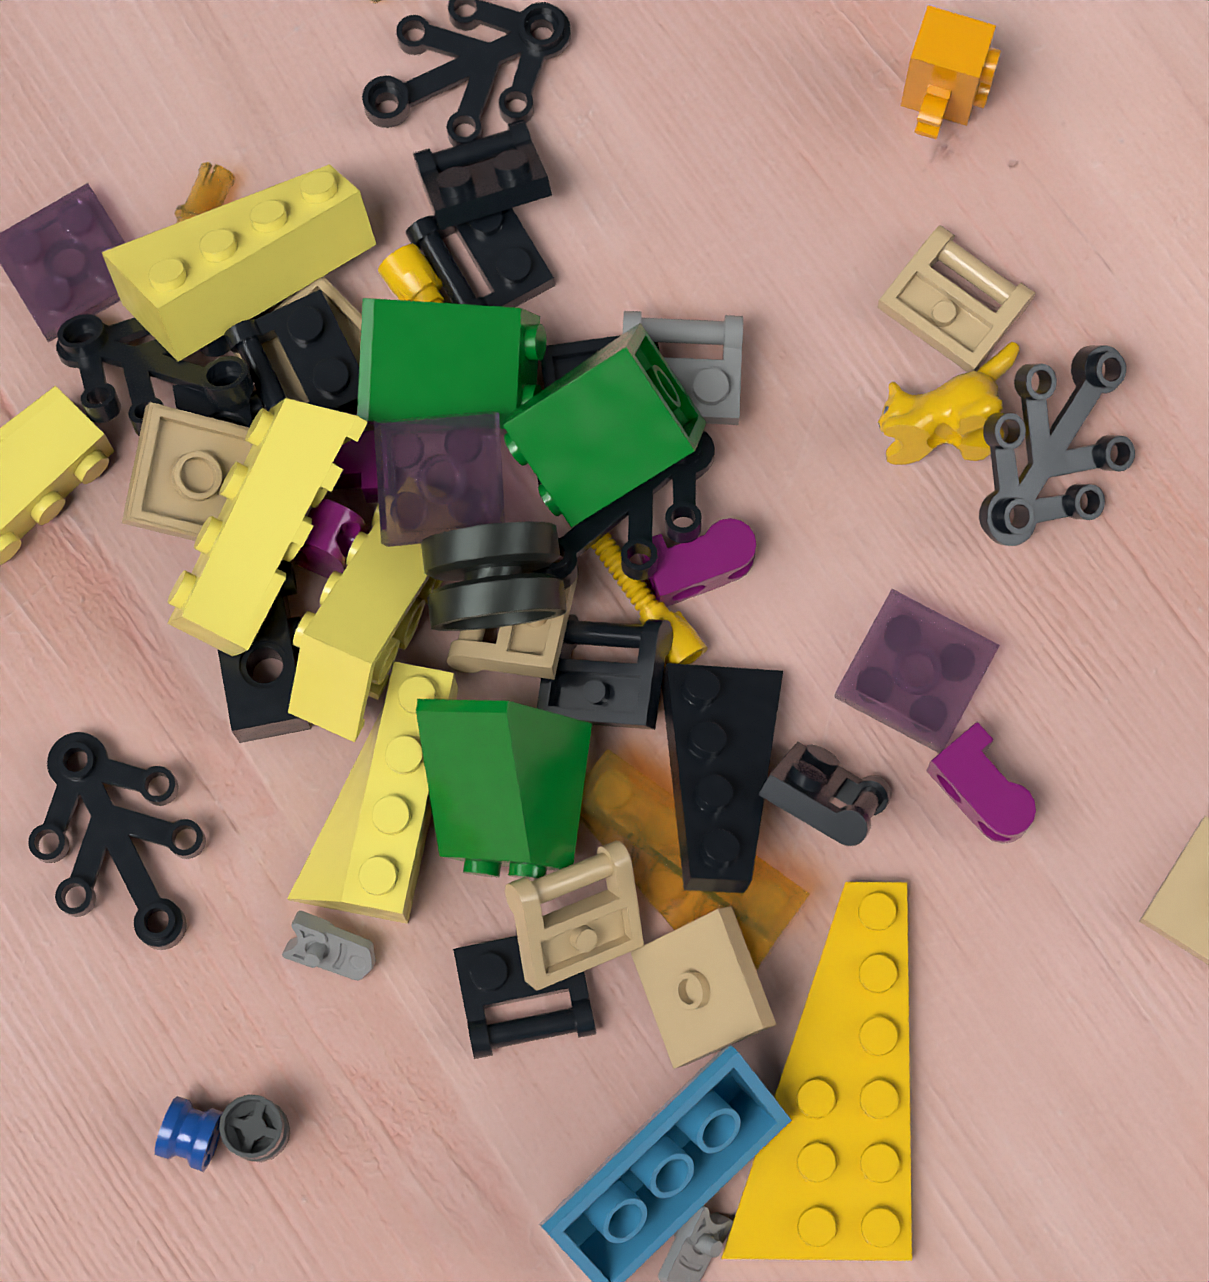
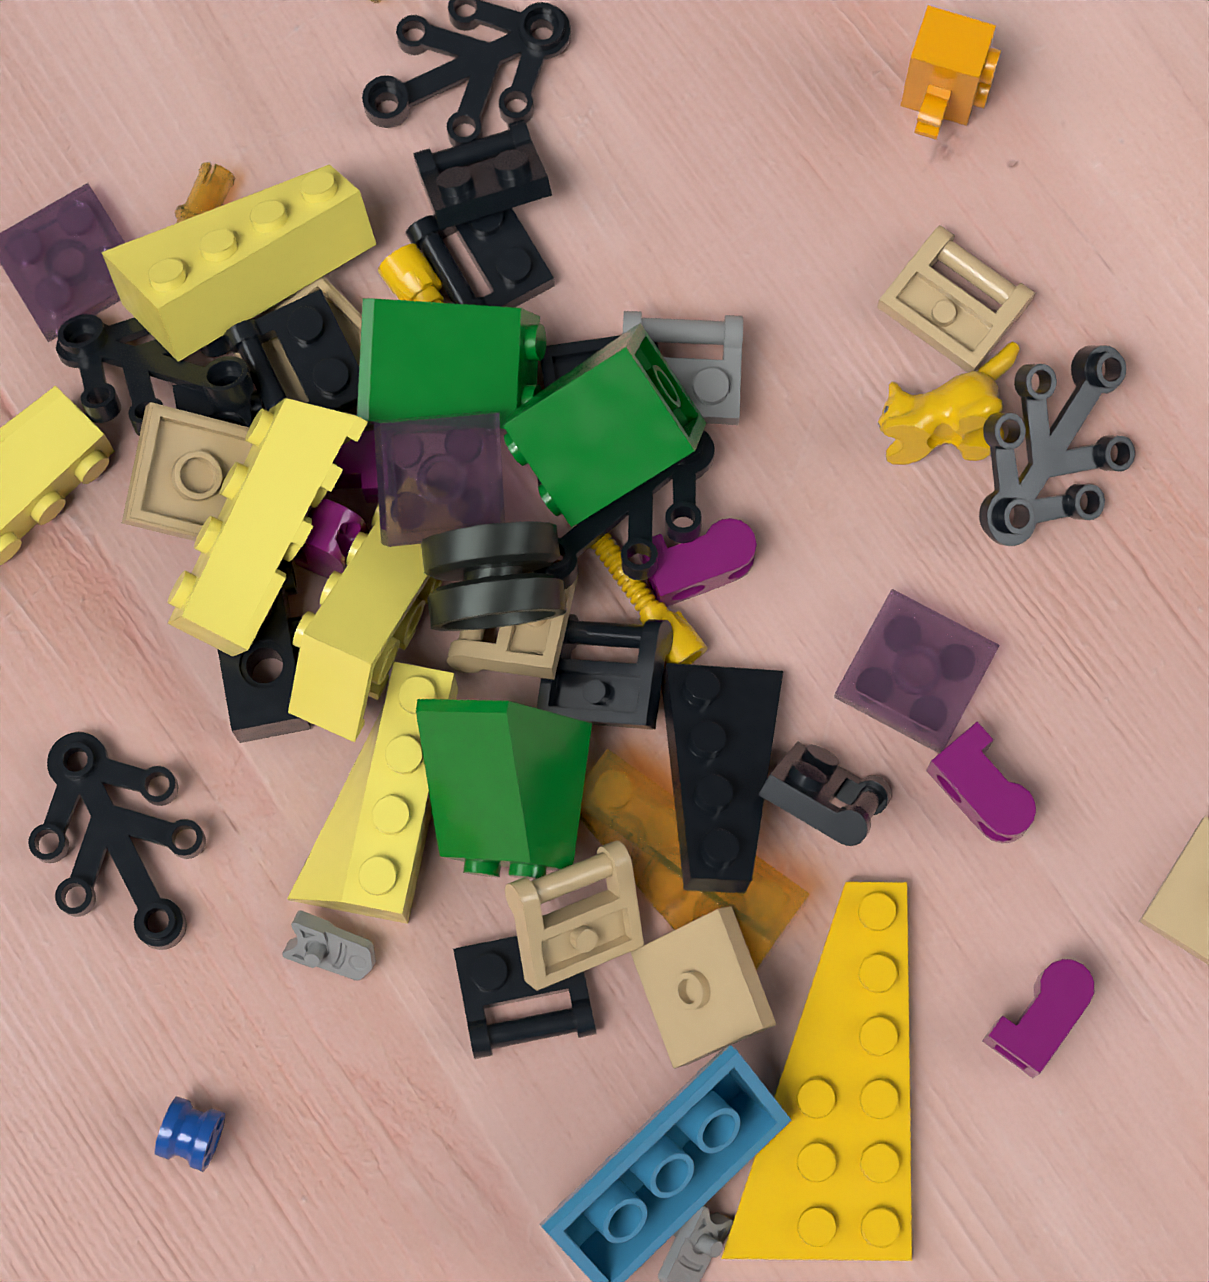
(244, 1125): dark grey wheel -> none
(1058, 1002): none -> magenta leg

